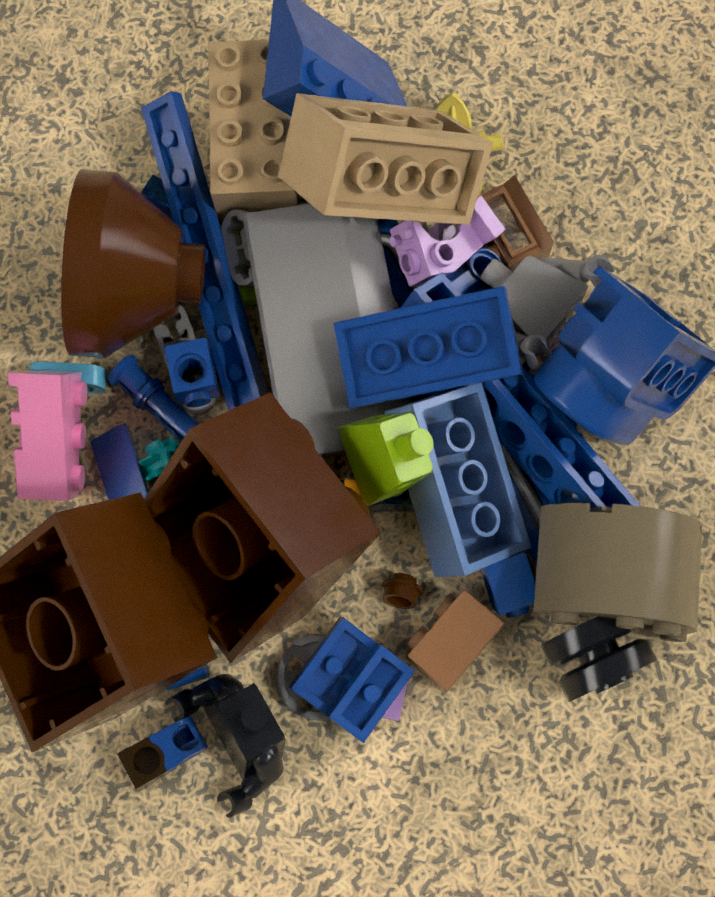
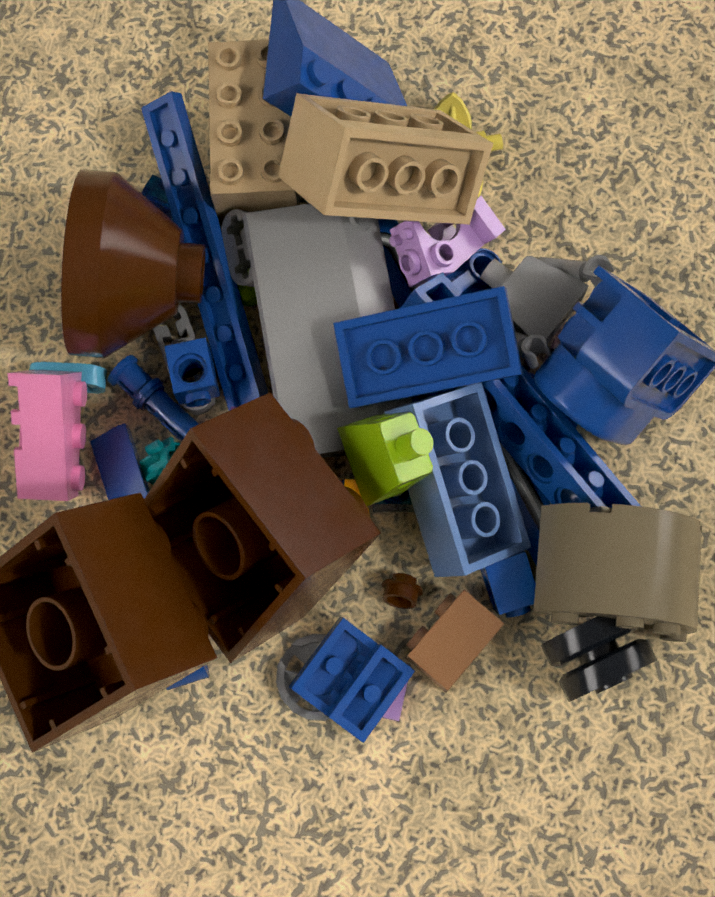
(162, 752): leg -> none
(244, 729): black torso -> none
(524, 230): medium nougat window -> none

